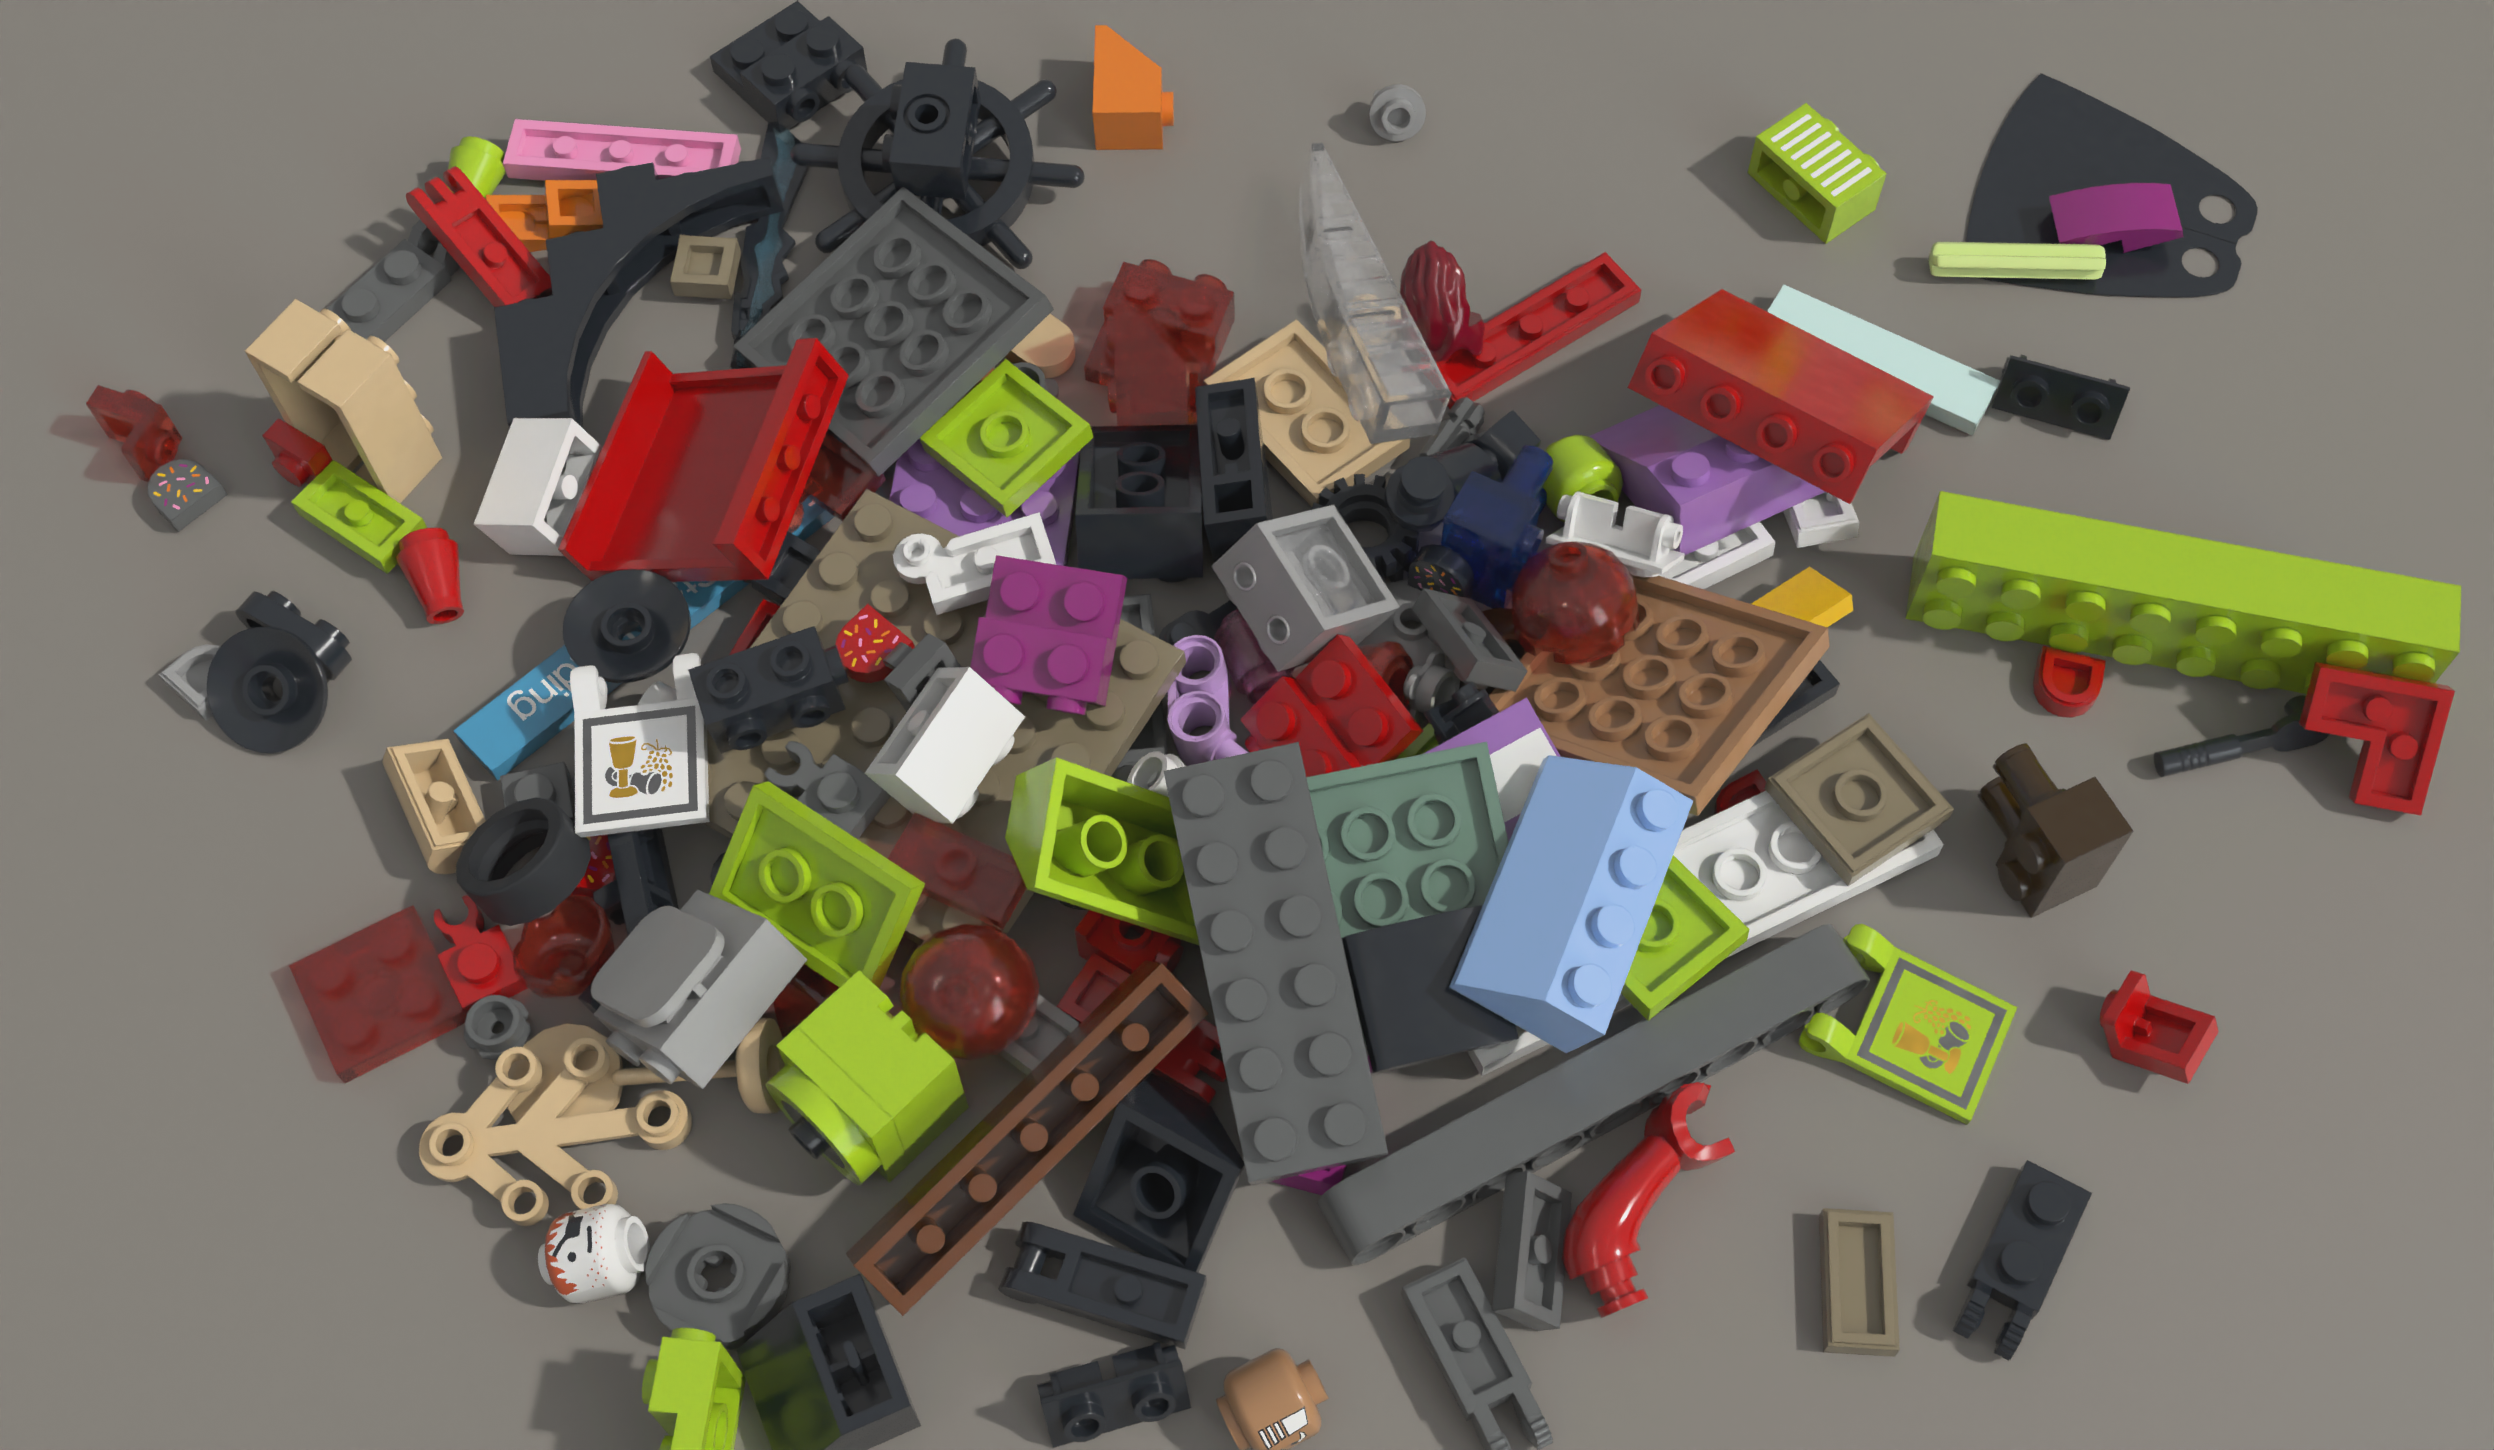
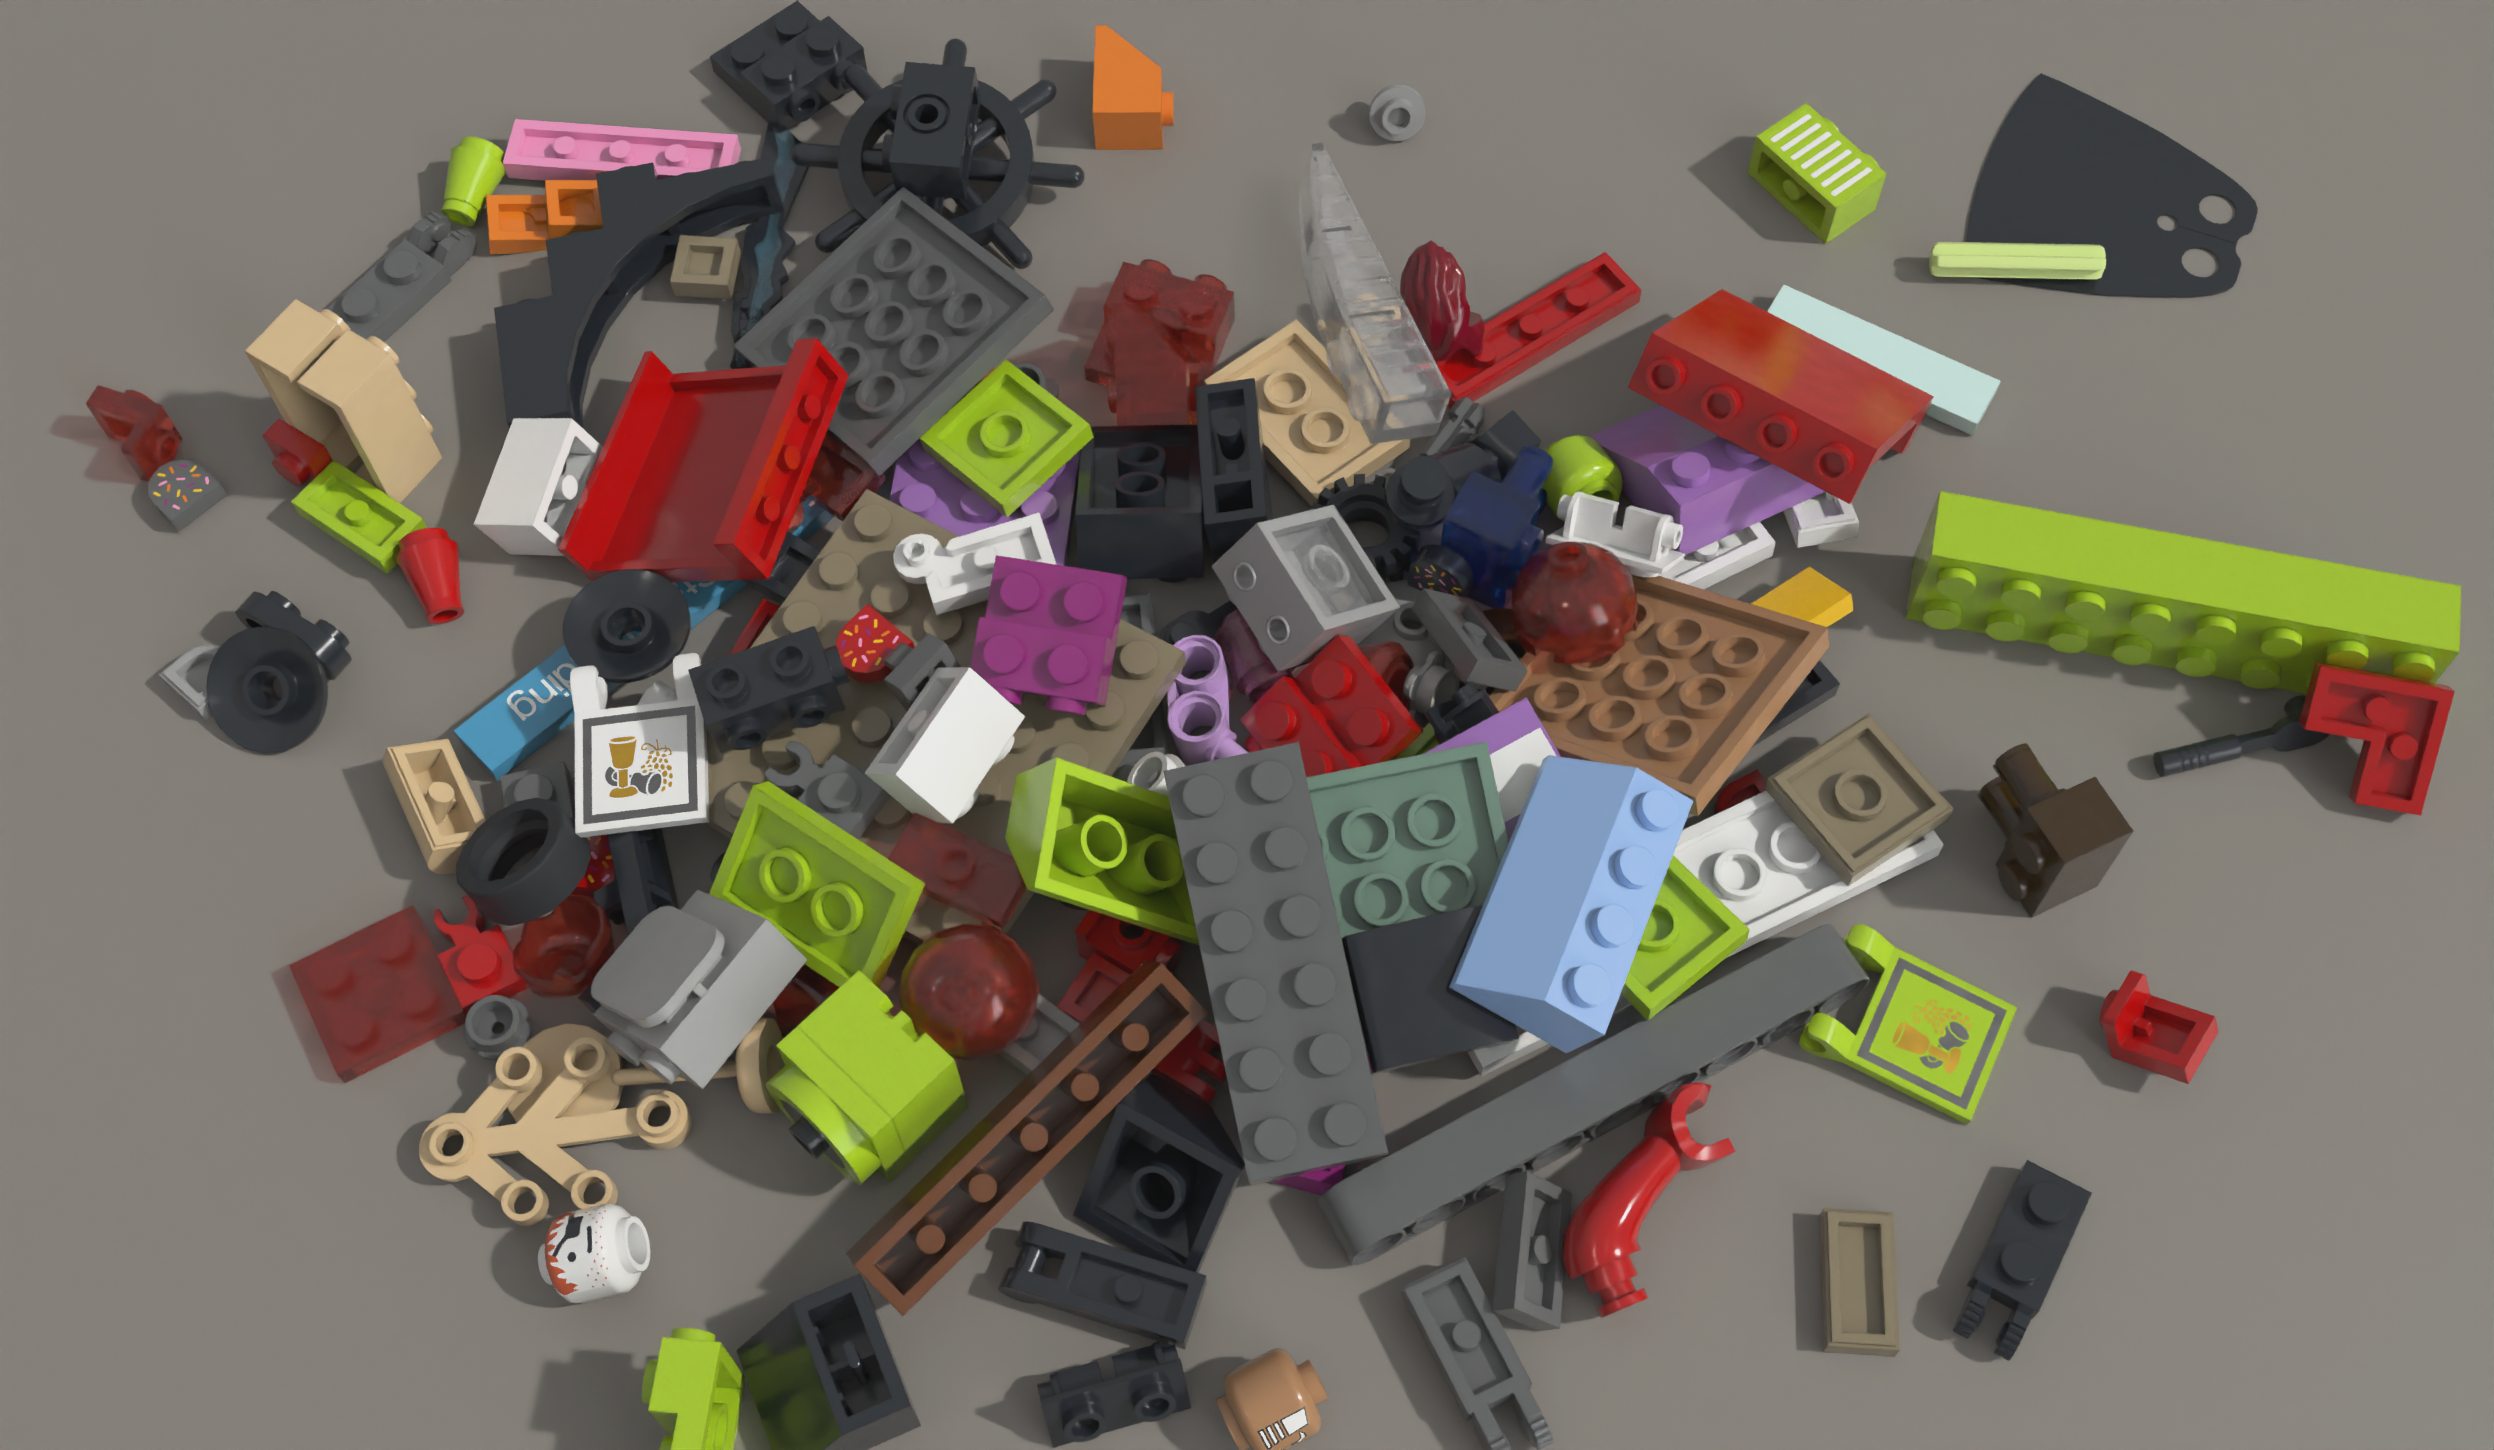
(479, 240): red hinge -> none
(708, 1238): dark grey plate -> none
(1048, 347): tan tile -> none
(2060, 397): black hinge -> none
(2067, 681): red tile -> none
(2109, 213): magenta slope -> none

